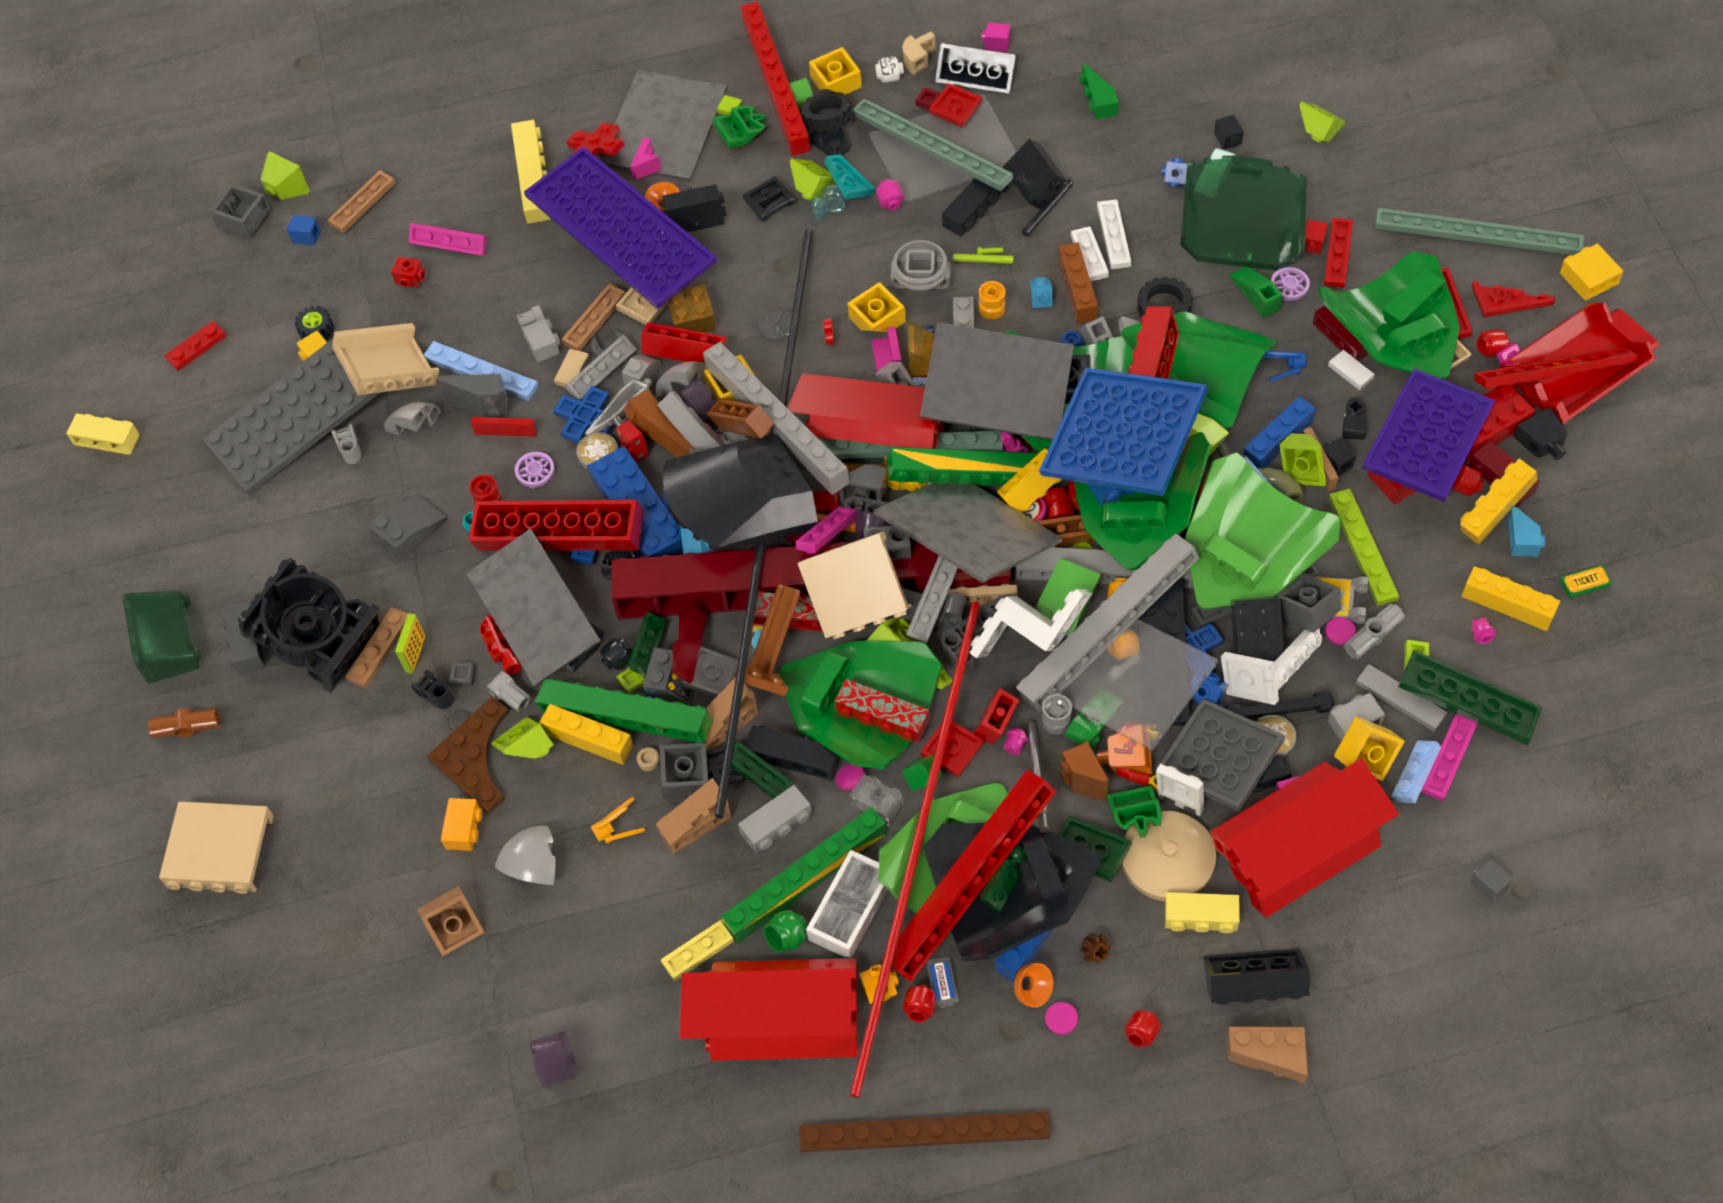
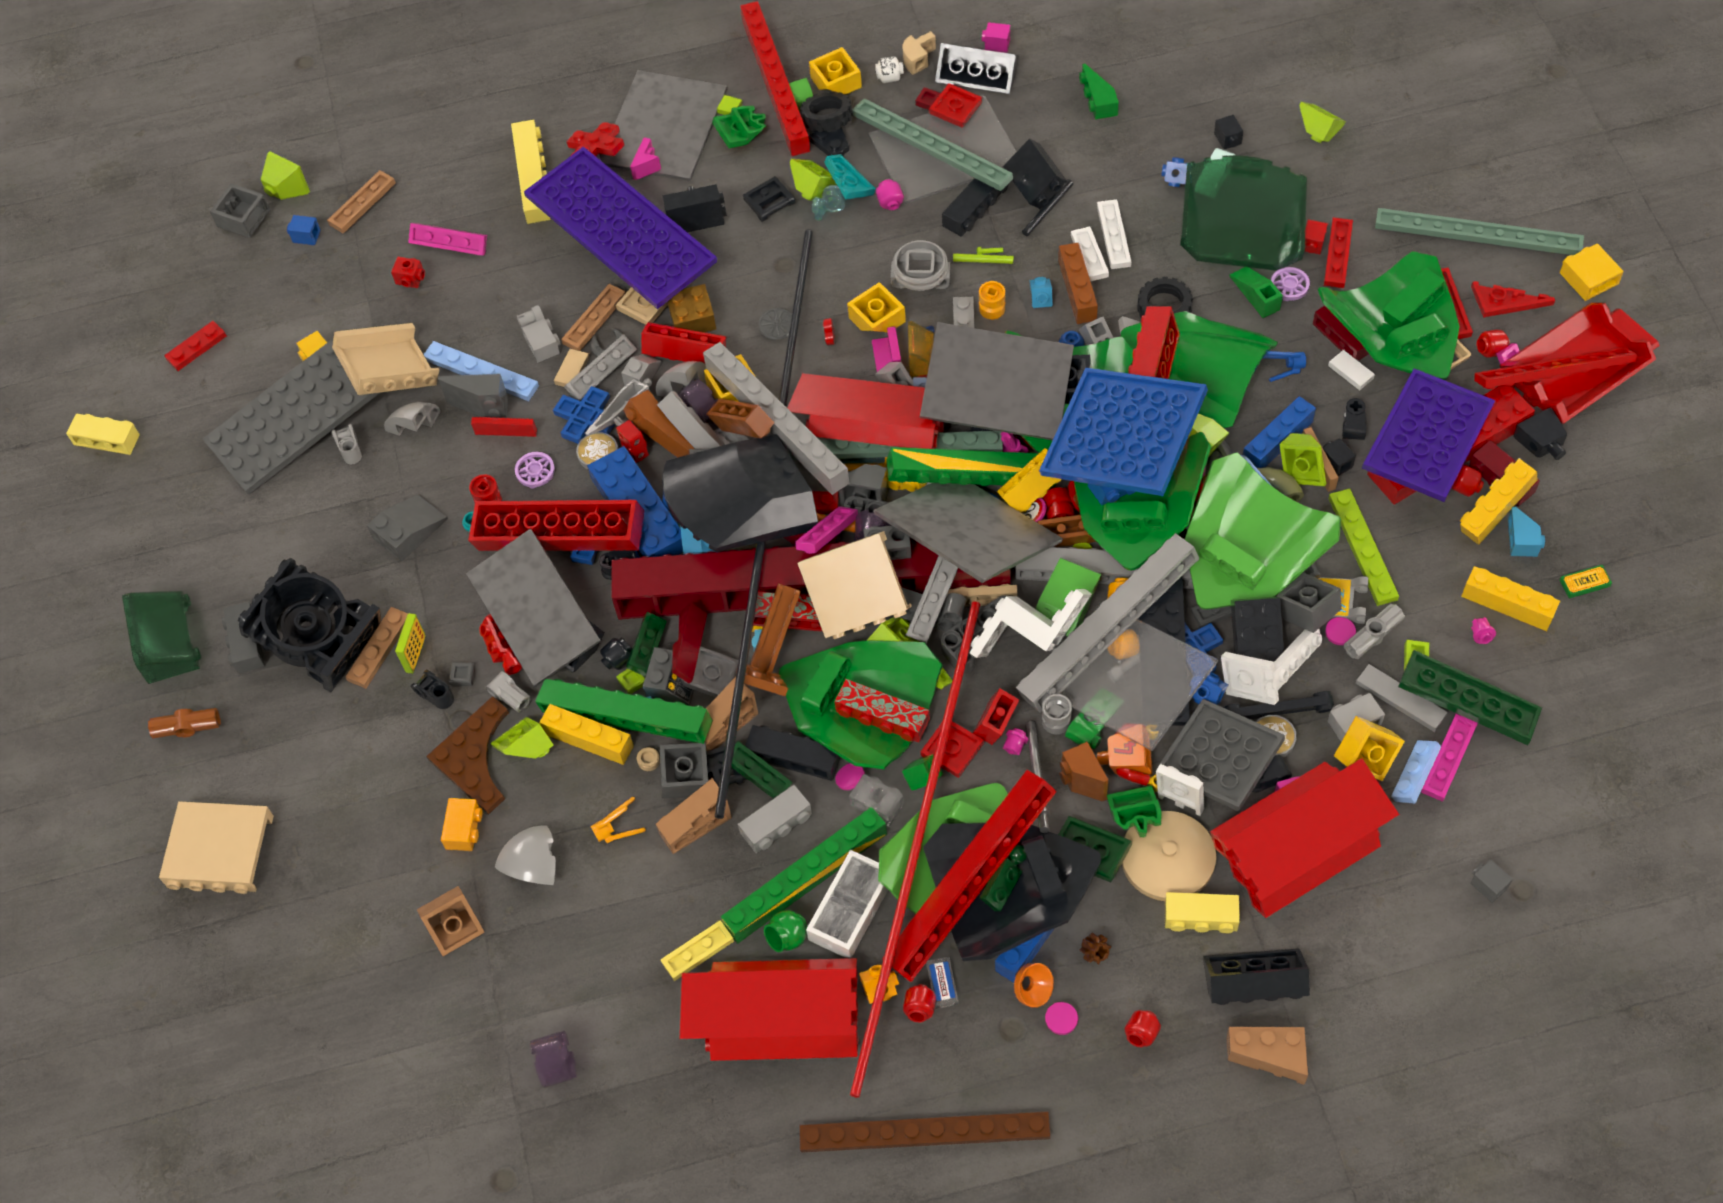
(307, 320): black wheel -> none
(656, 191): orange piece -> none

